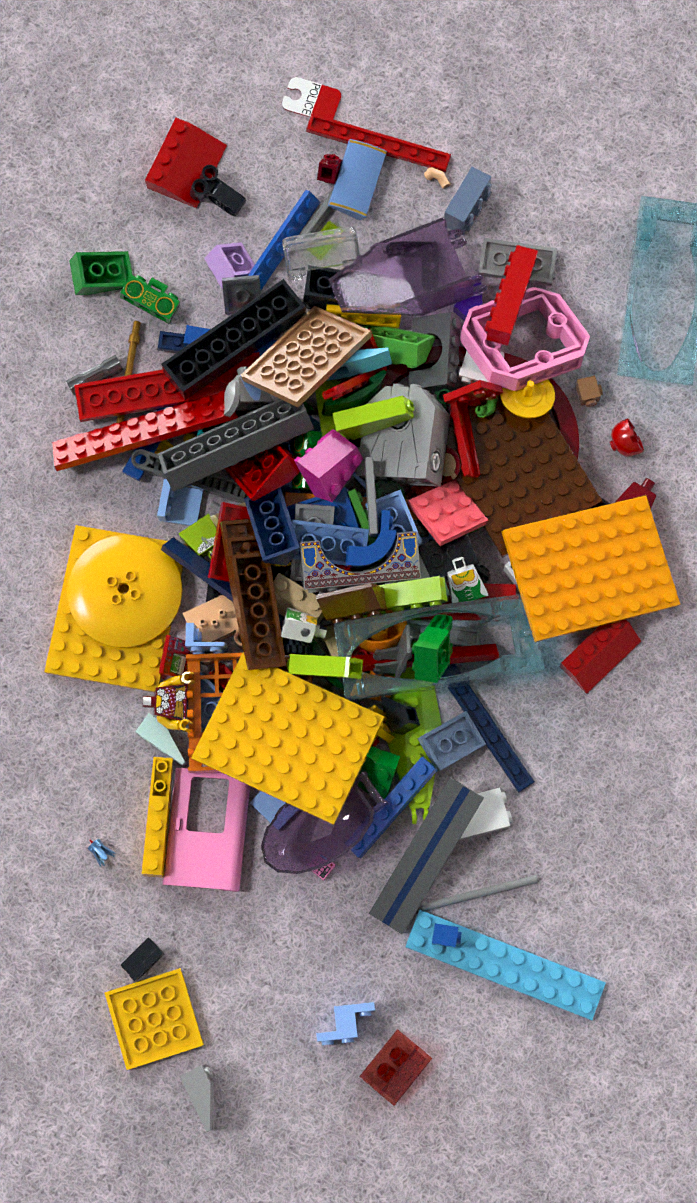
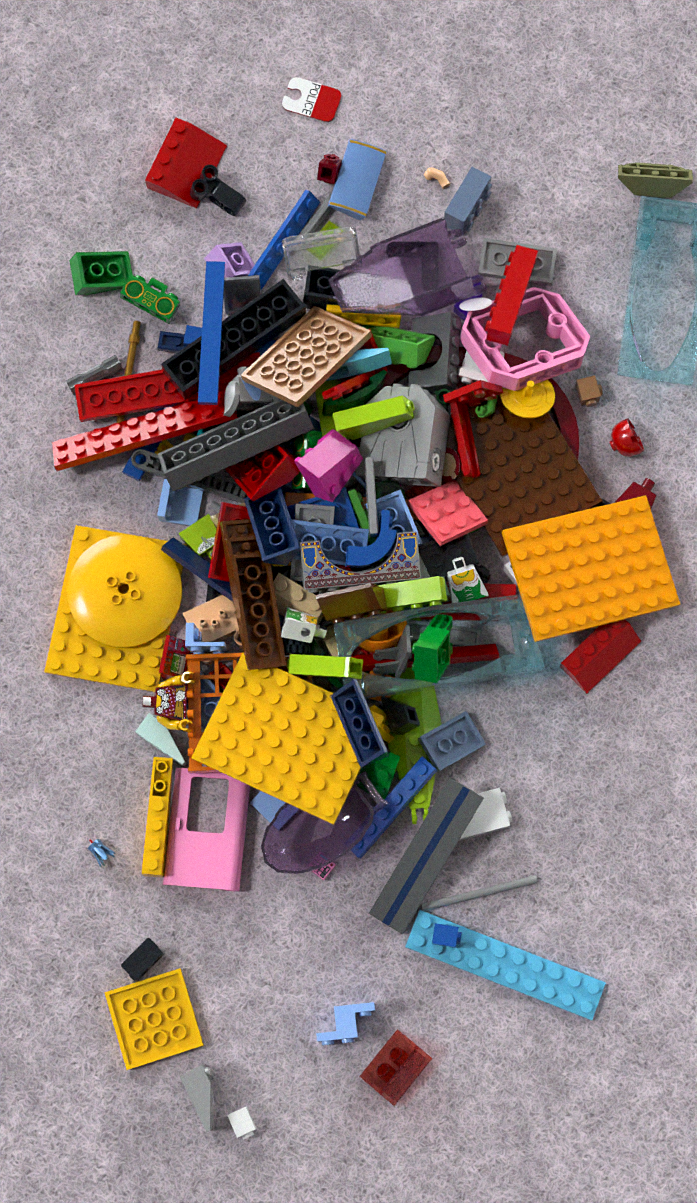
(211, 333): none -> blue tile
(242, 1123): none -> white brick
(359, 724): none -> dark blue slope
(395, 147): red tile -> none
(475, 304): none -> white sticker
(490, 733): dark blue tile -> none
(654, 179): none -> olive wedge

